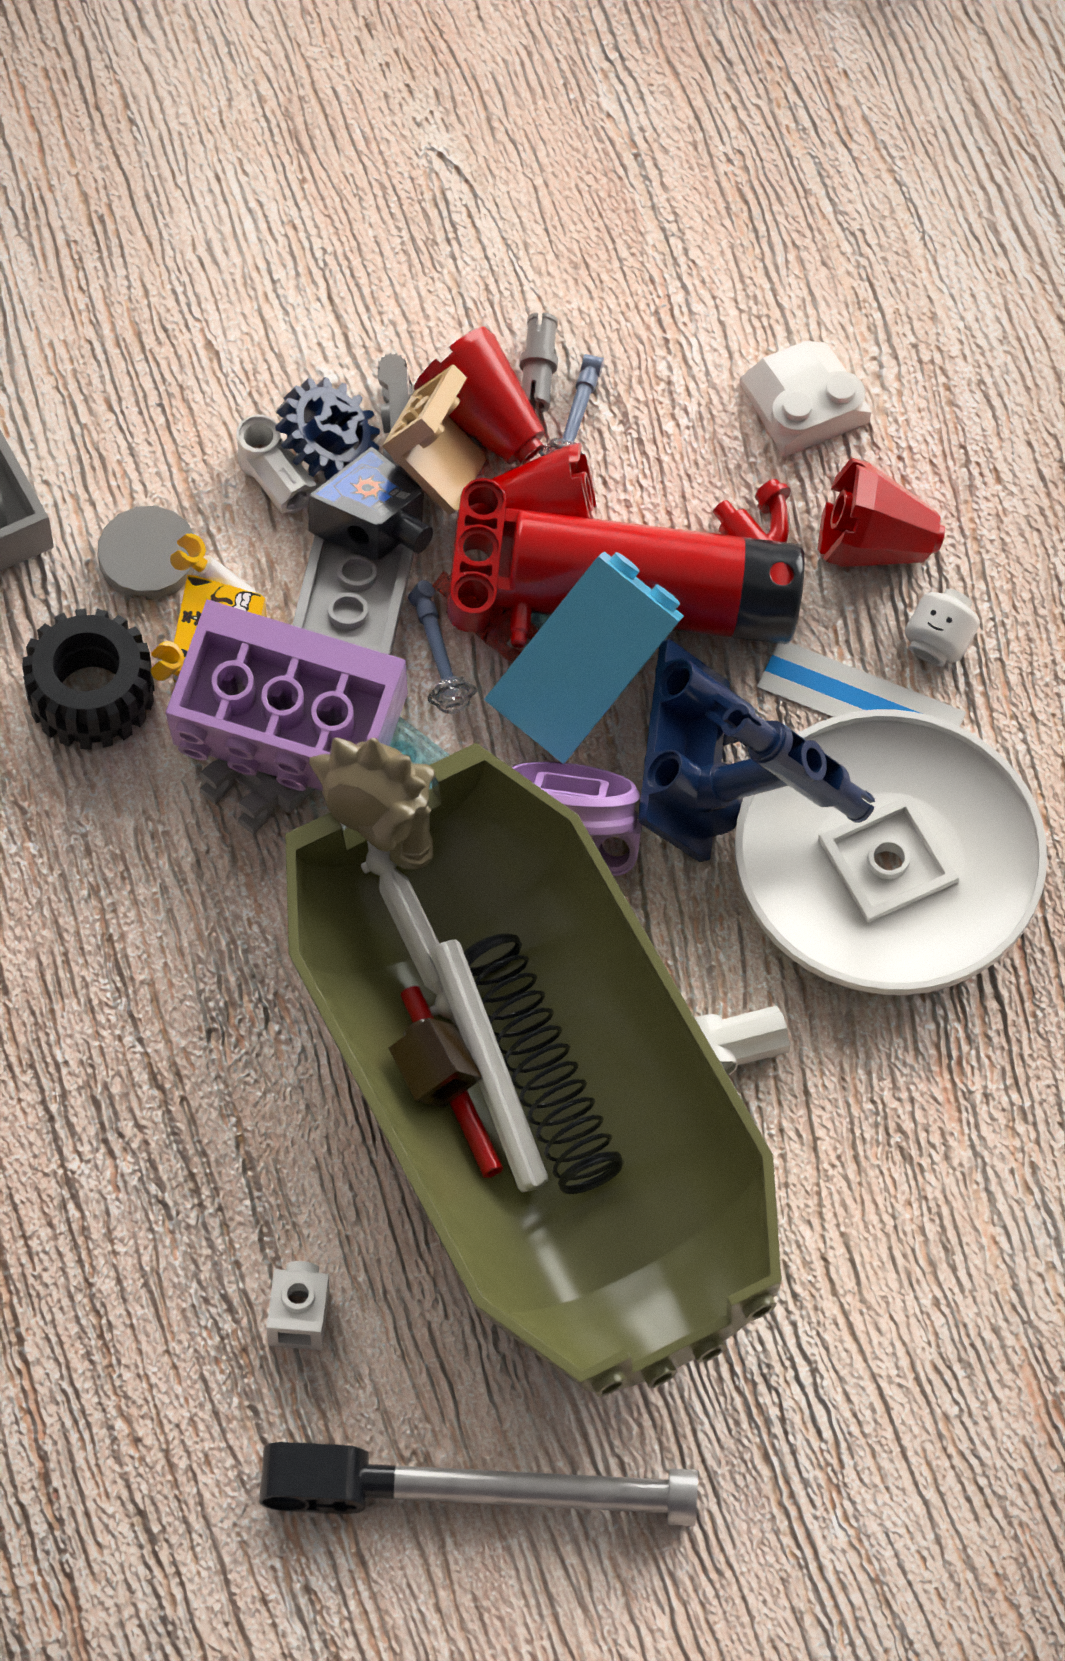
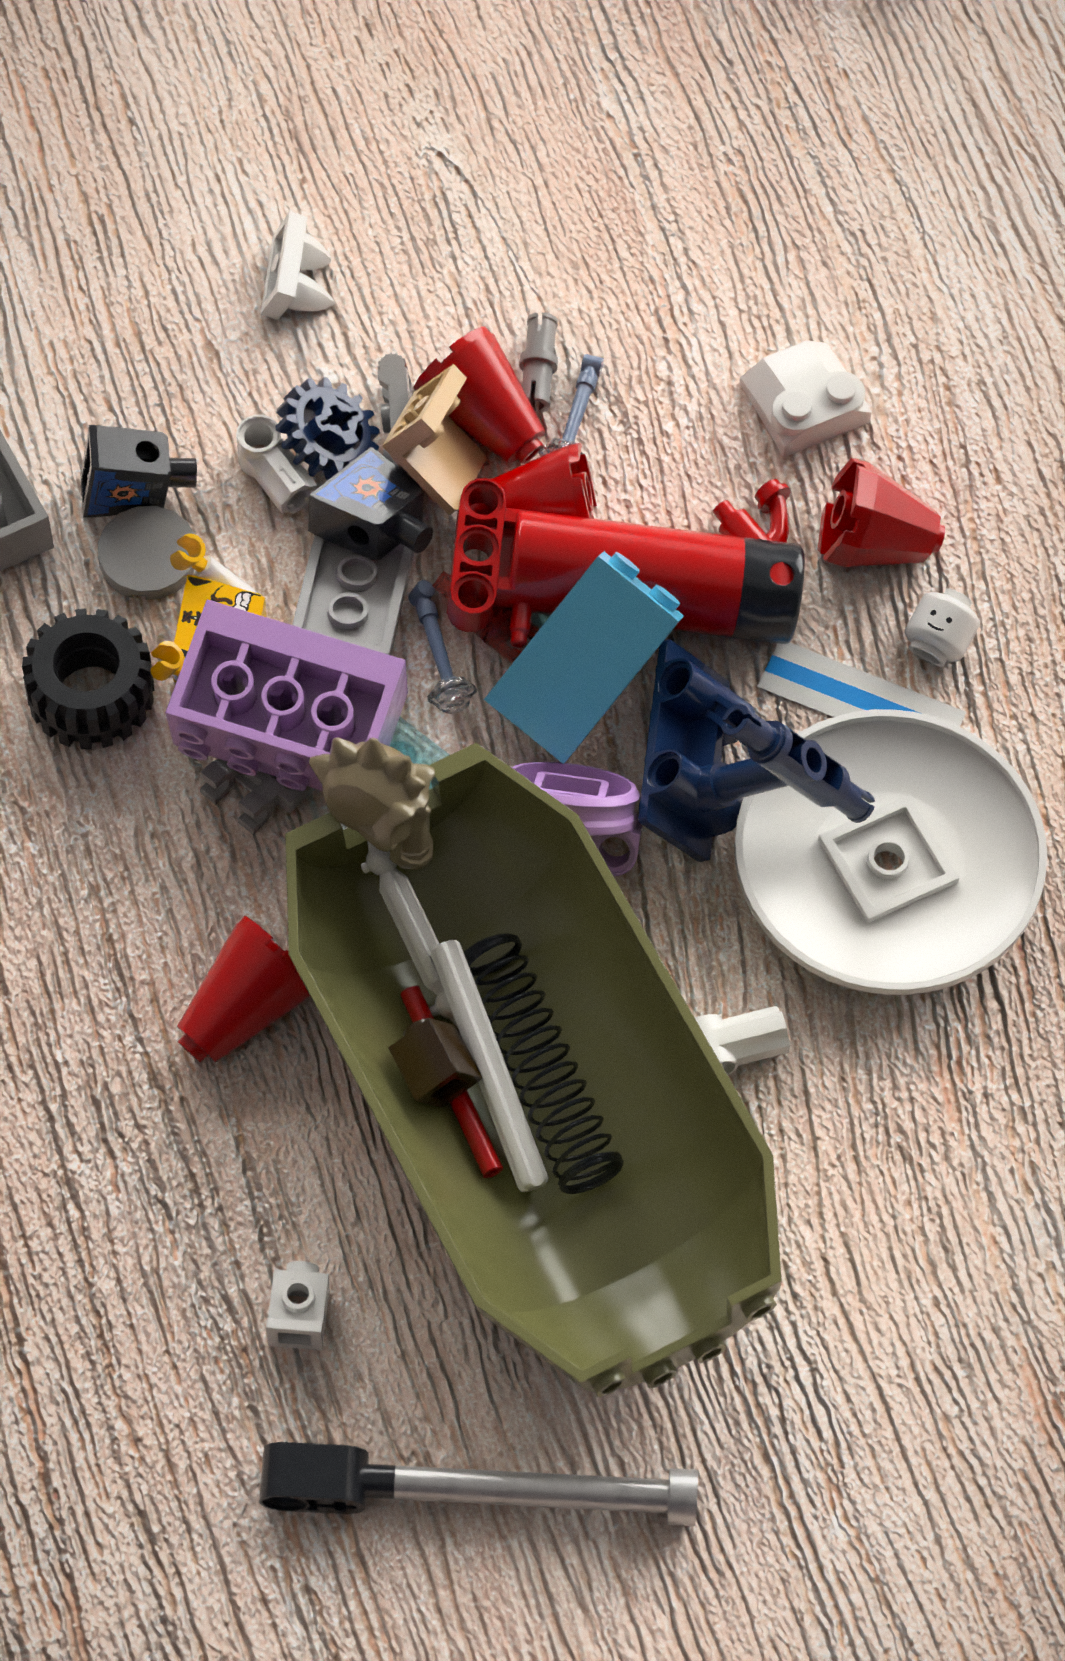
(129, 470): none -> torso
(241, 994): none -> red cone
(284, 284): none -> white tile

